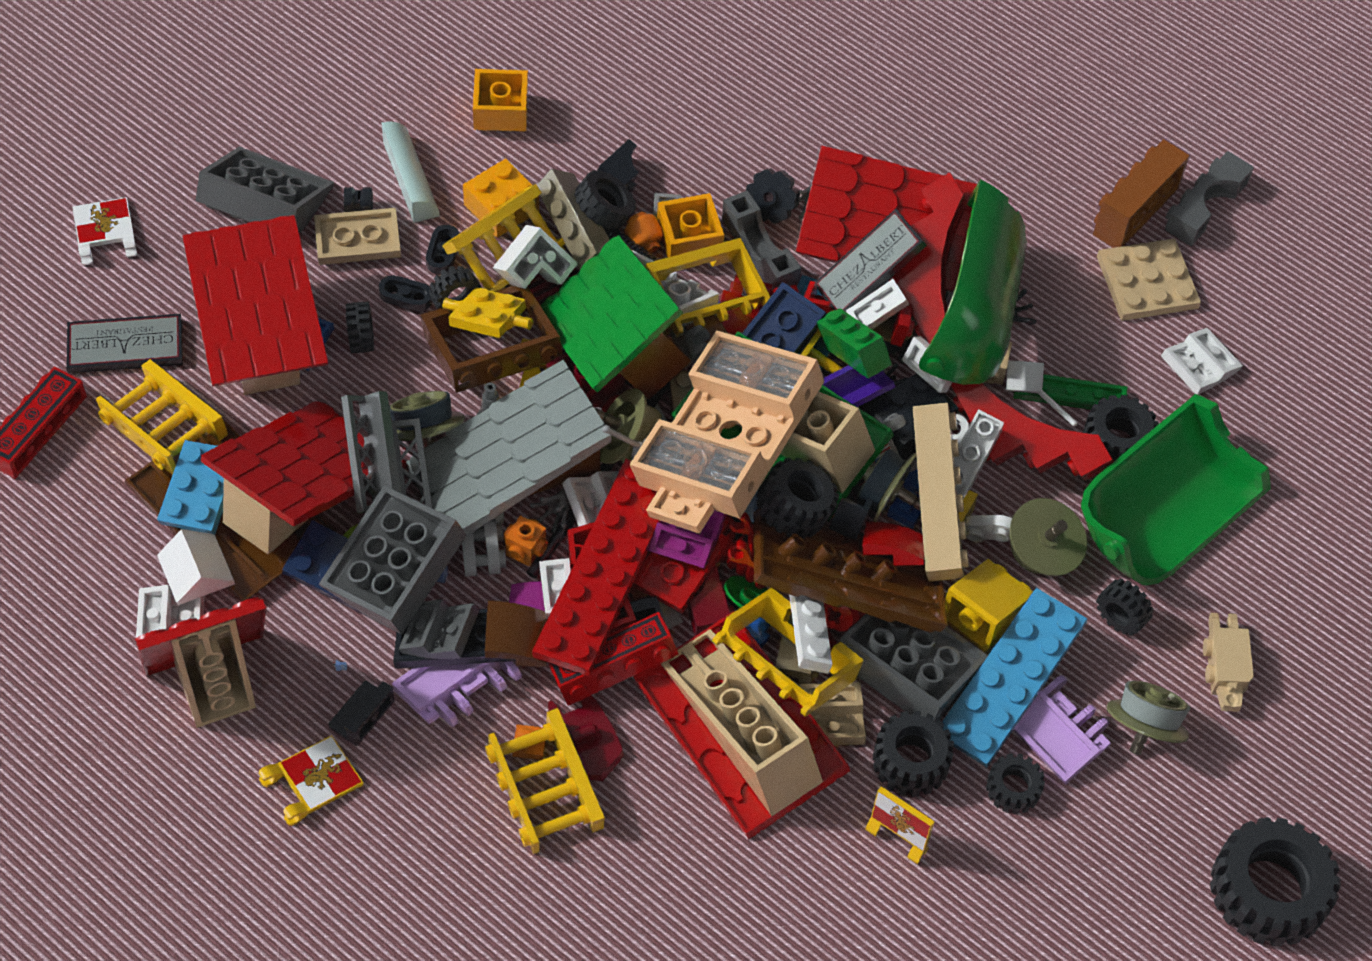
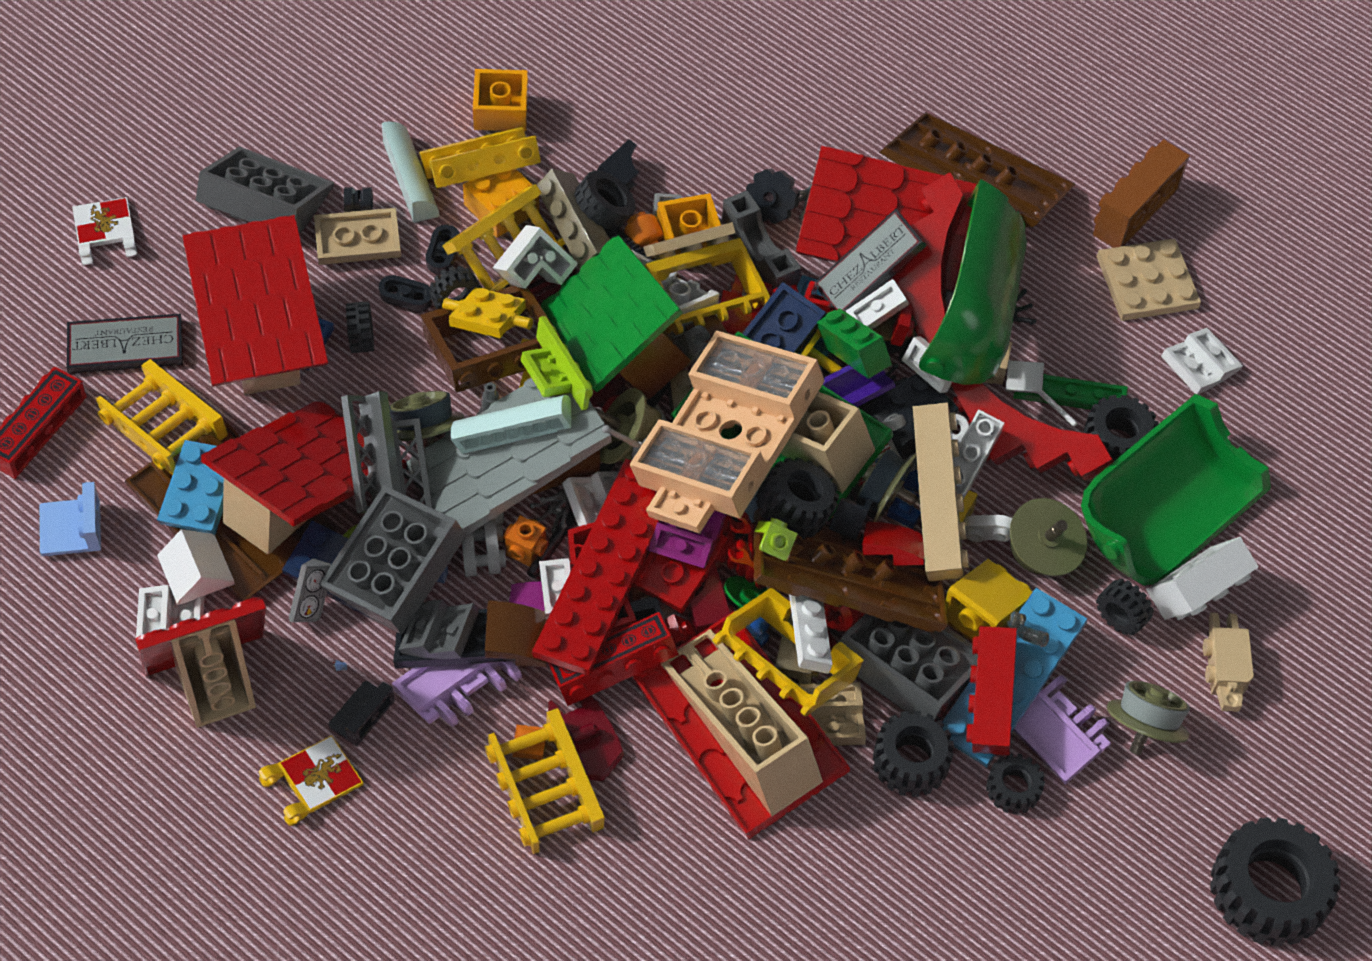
(71, 524): none -> light blue bracket
(309, 595): none -> slope
(480, 157): none -> yellow fence
(512, 424): none -> light aqua brick
(554, 368): none -> lime bracket
(680, 629): none -> red plate
(690, 241): none -> tan plate
(776, 538): none -> lime bracket
(901, 820): flag -> none
(944, 148): none -> reddish brown piece
(993, 691): none -> red brick
(1027, 633): none -> clear smoke arm
(1203, 579): none -> white brick
(1225, 179): dark grey arch -> none

